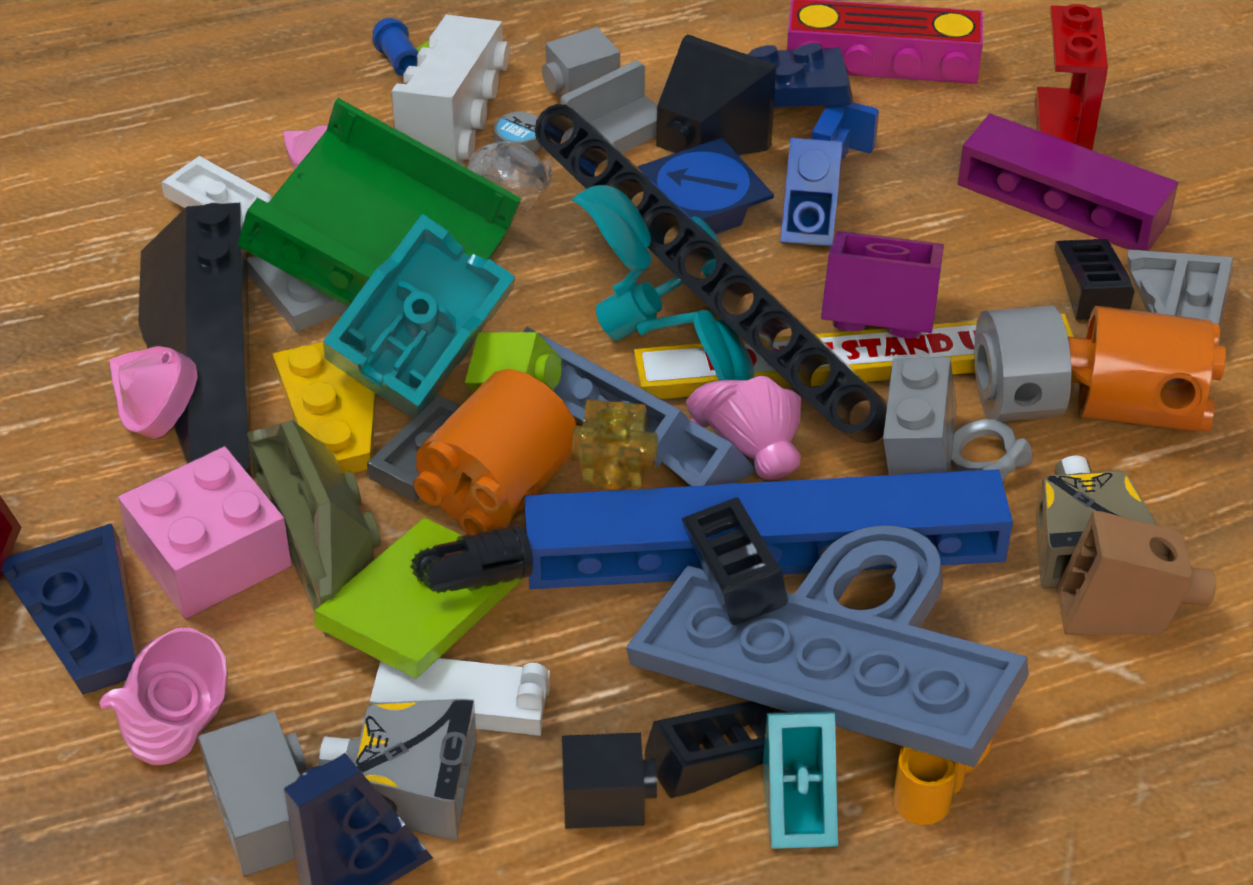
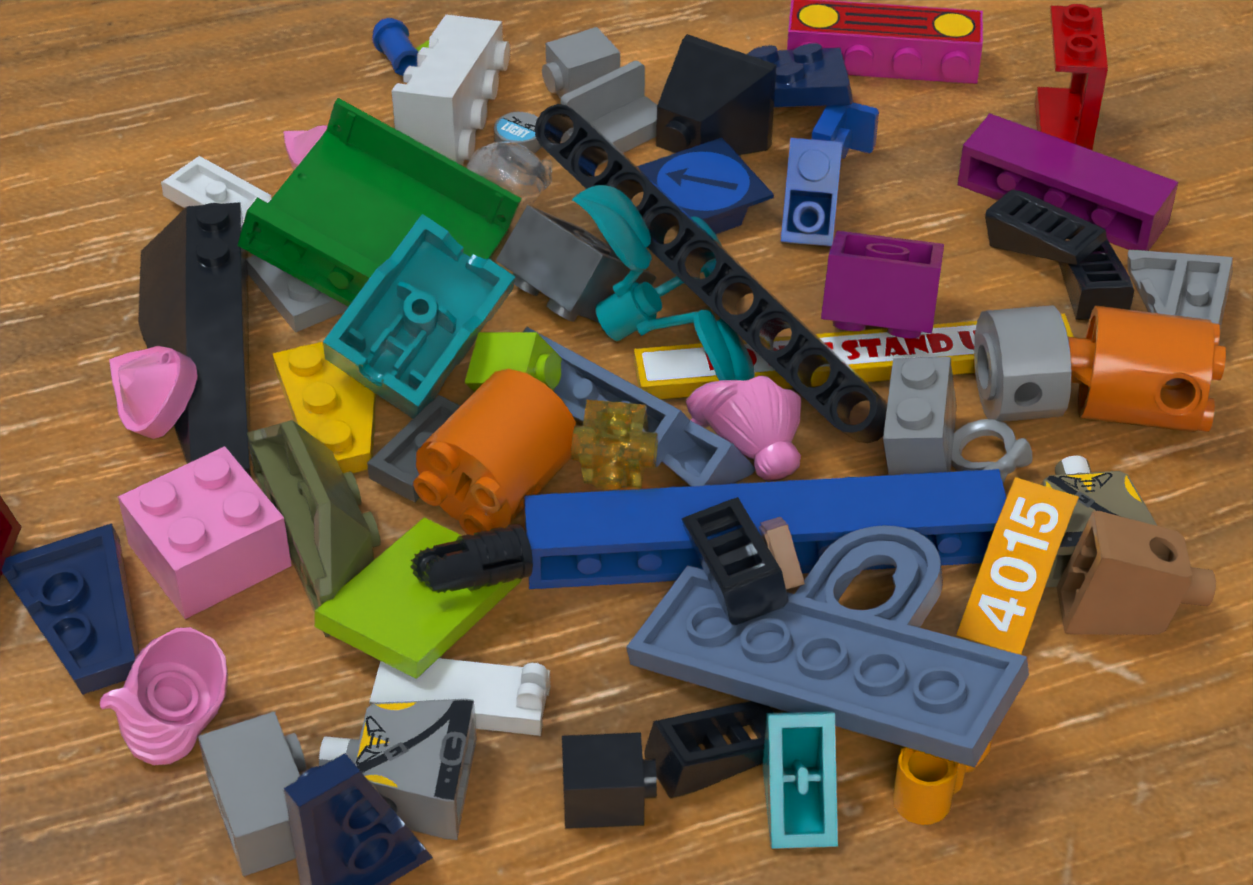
(563, 264): none -> flat silver slope
(779, 541): none -> medium nougat tile
(1016, 566): none -> light orange sticker
(1040, 229): none -> black slope

